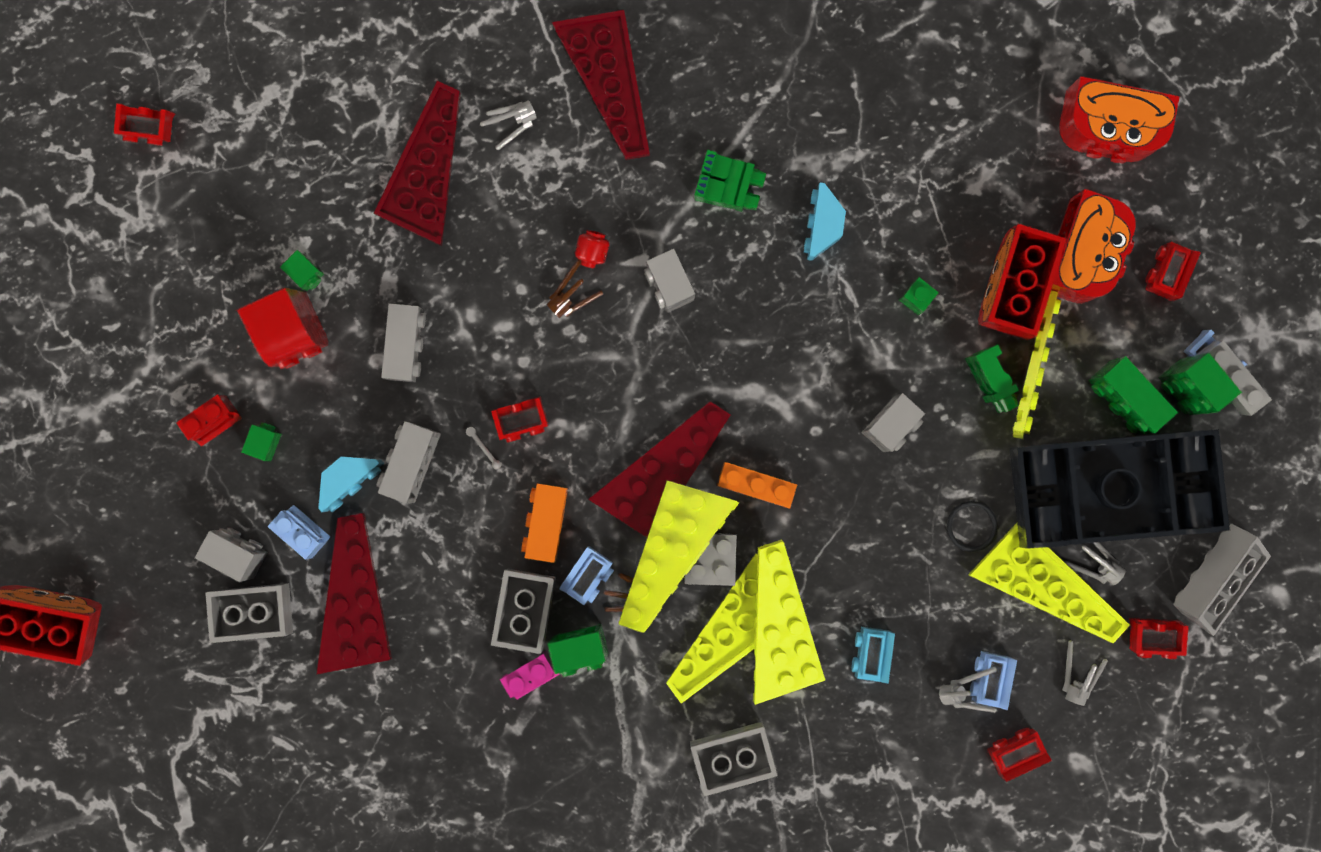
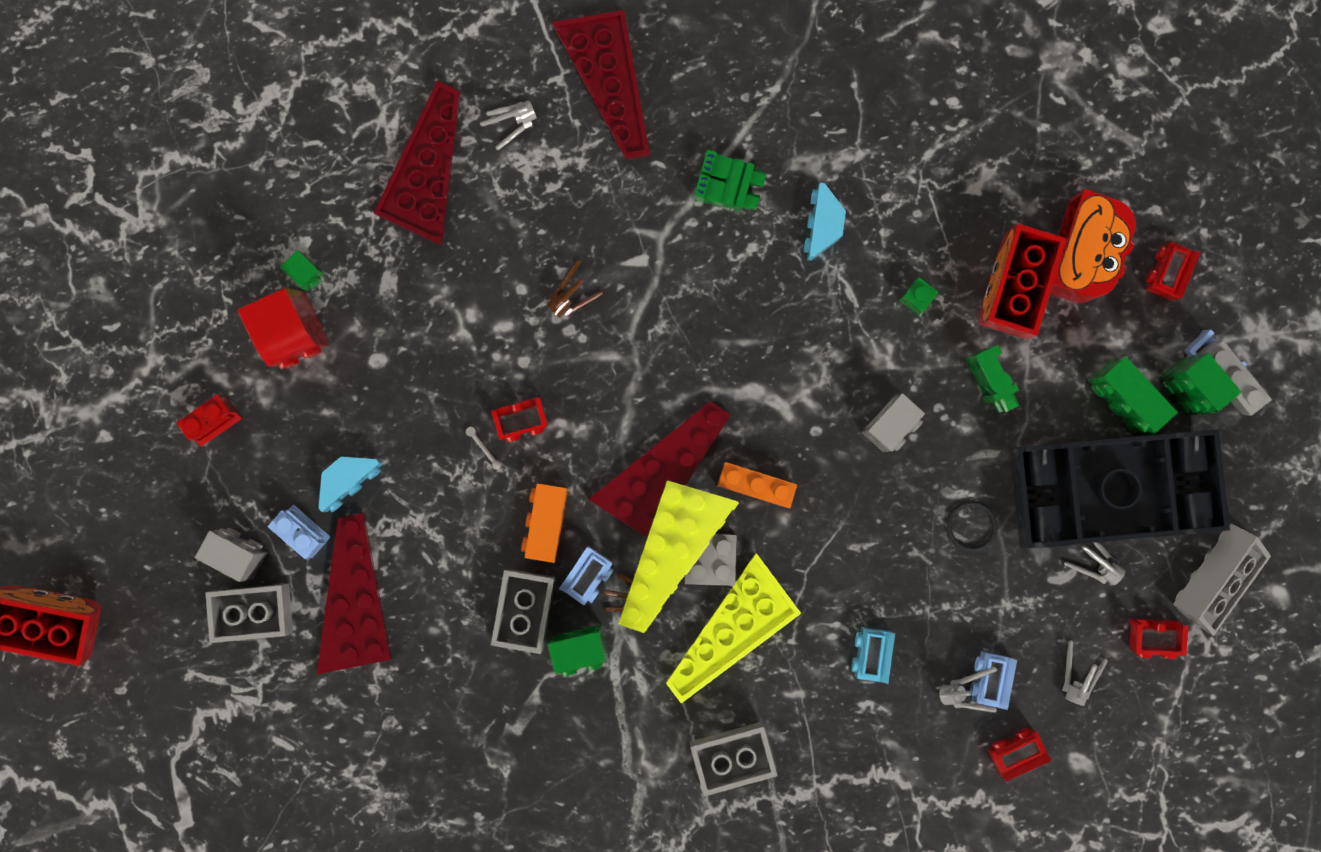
(143, 124): red window -> none
(261, 442): green brick -> none
(403, 343): light grey brick -> none
(408, 462): light grey brick -> none
(529, 676): dark pink window -> none
(592, 248): red head -> none
(669, 280): light grey brick -> none
(783, 640): neon yellow wing -> none
(1035, 373): neon yellow wing -> none
(1048, 584): neon yellow wing -> none
(1116, 120): brick -> none

